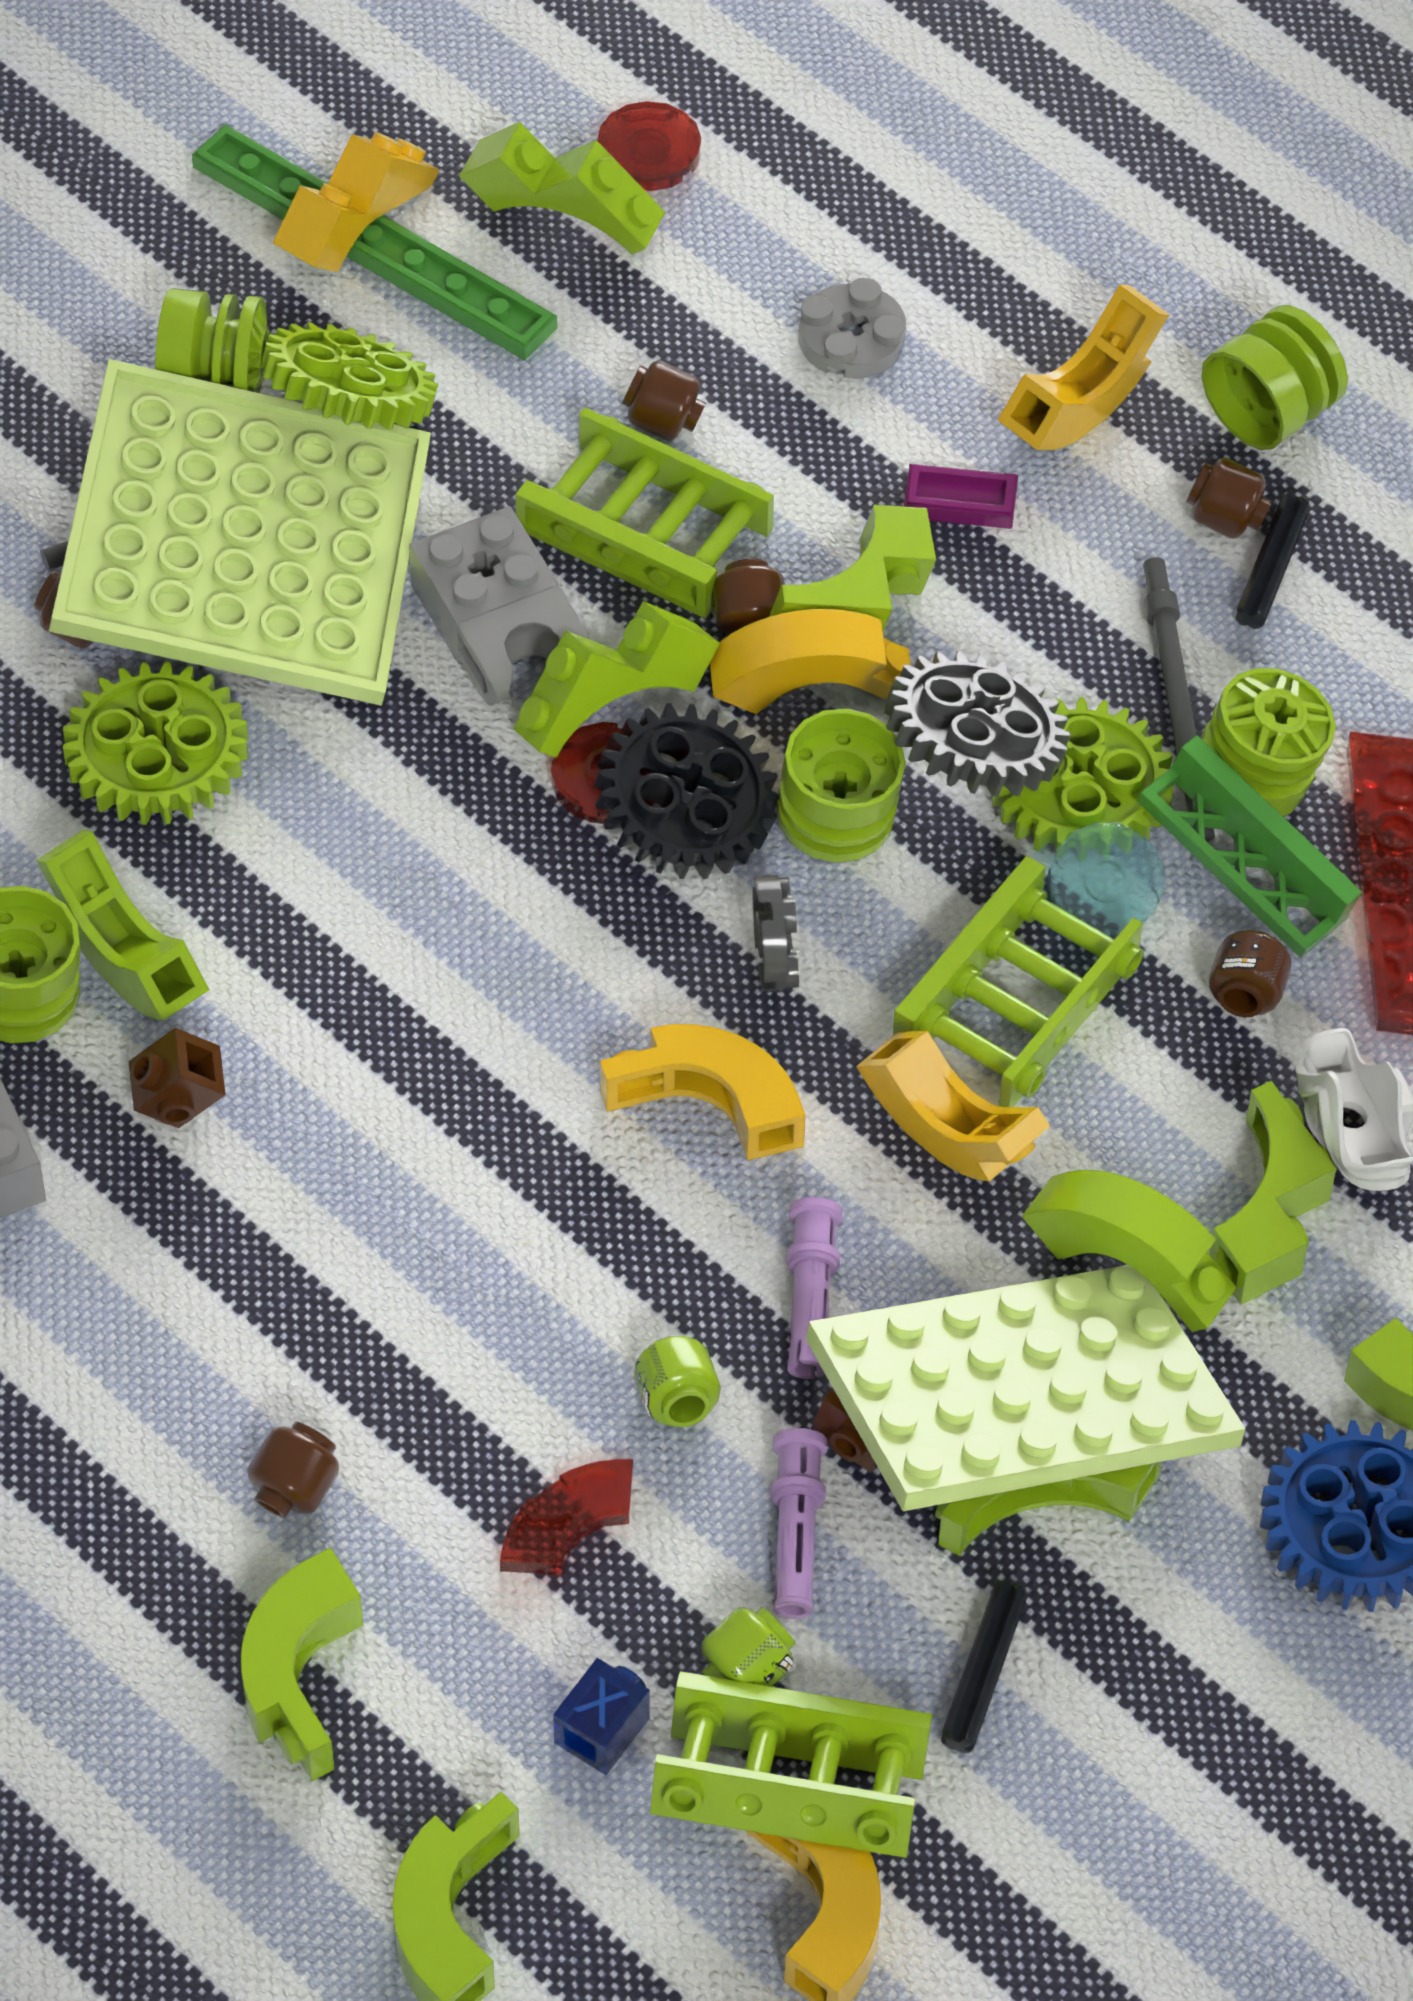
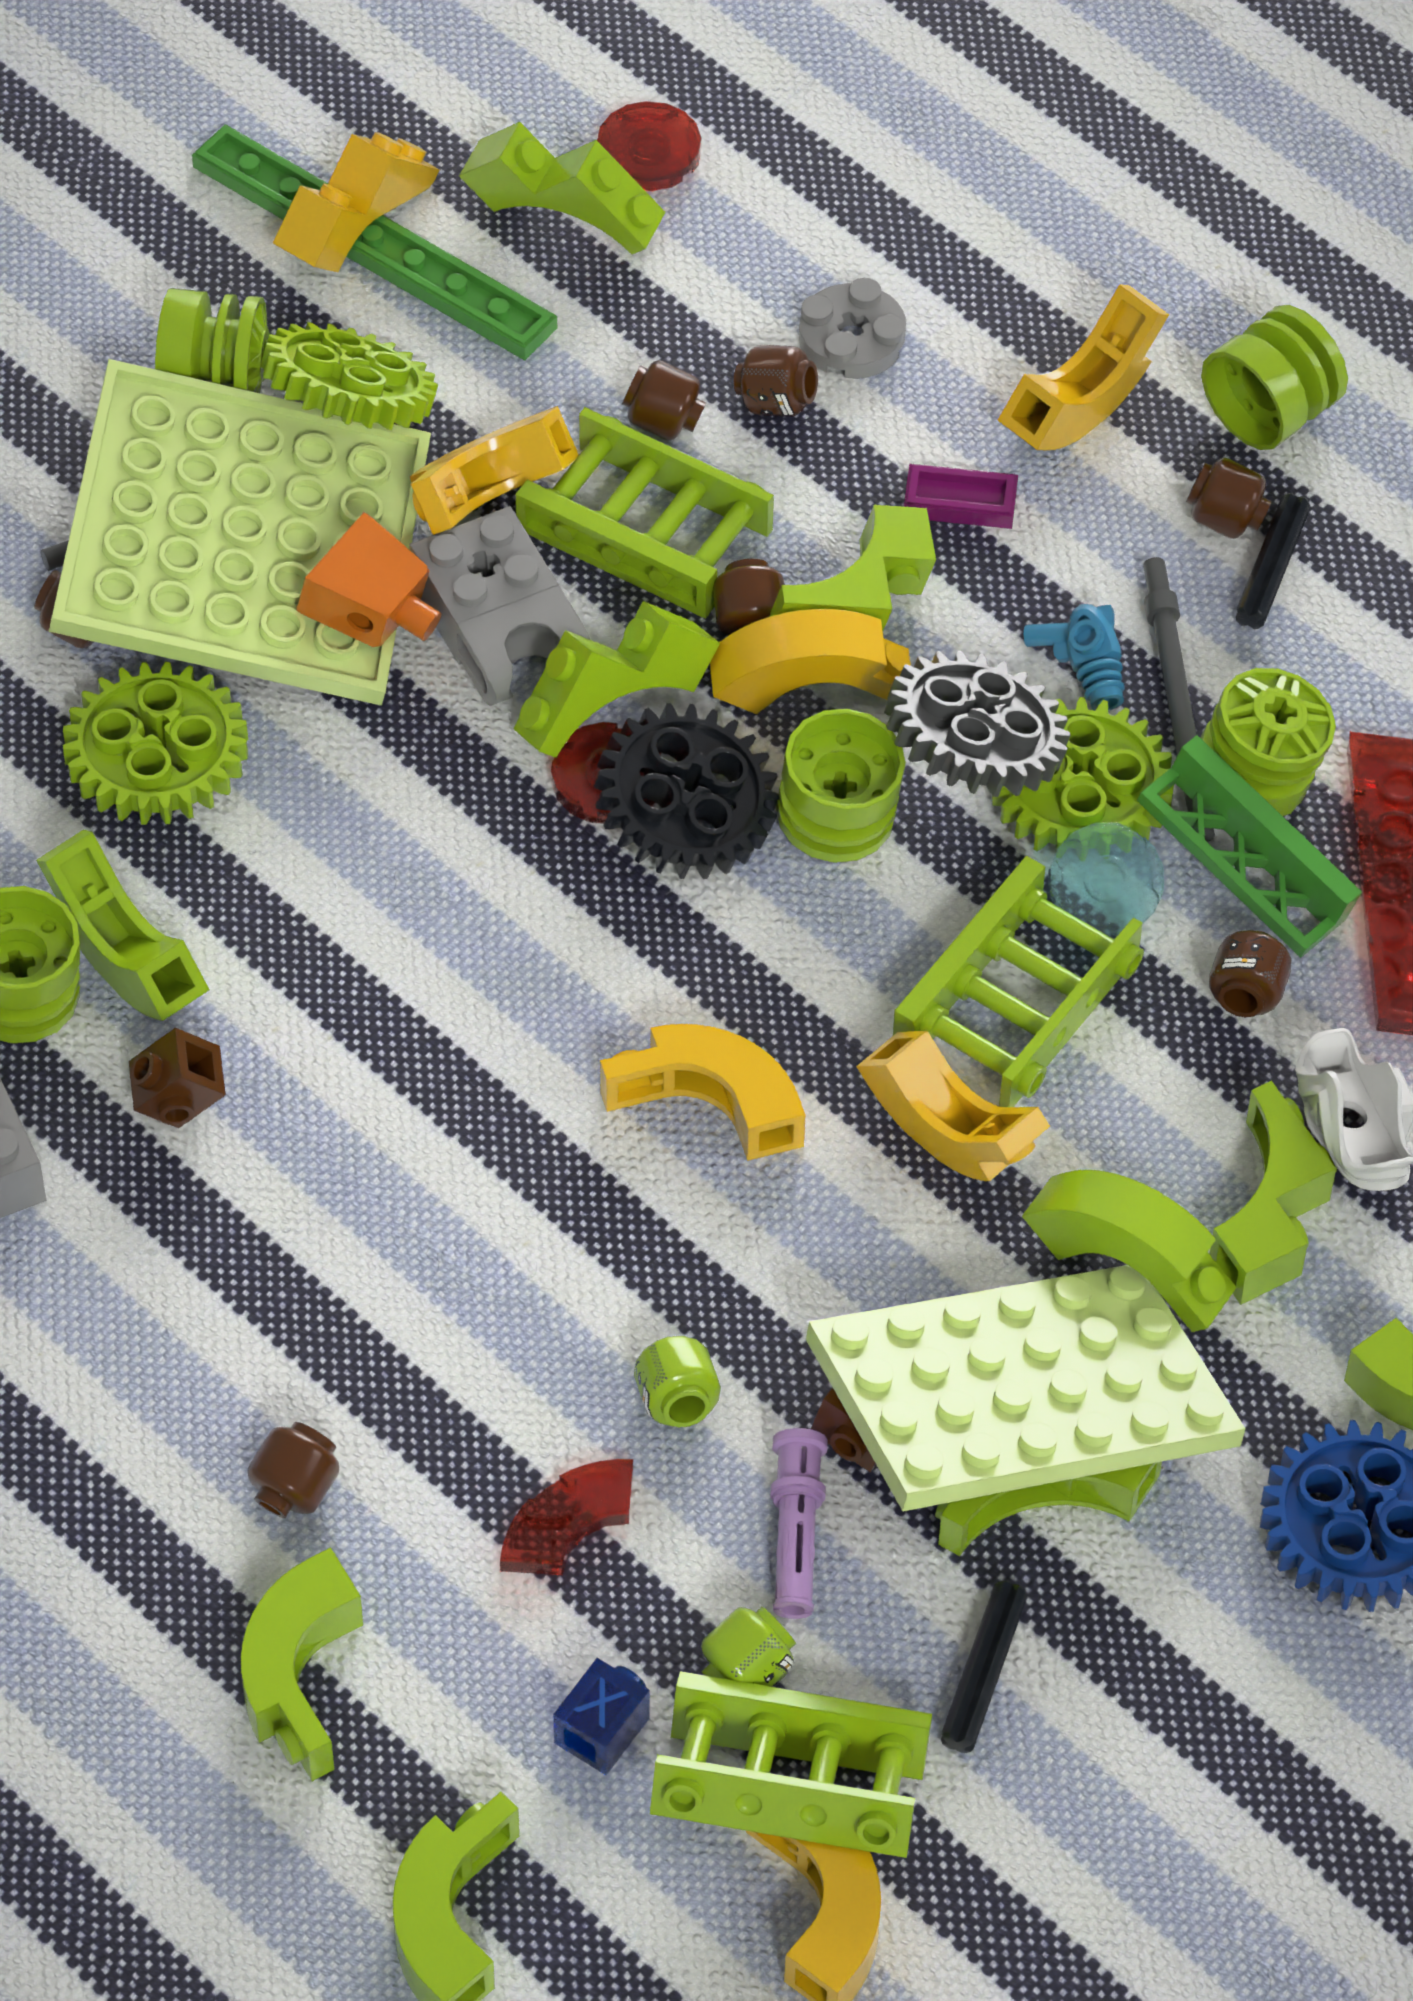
(369, 587): none -> orange torso
(490, 467): none -> yellow arch
(773, 923): dark grey plate -> none
(776, 380): none -> reddish brown head
(813, 1263): lavender pin -> none
(1091, 649): none -> dark azure piece

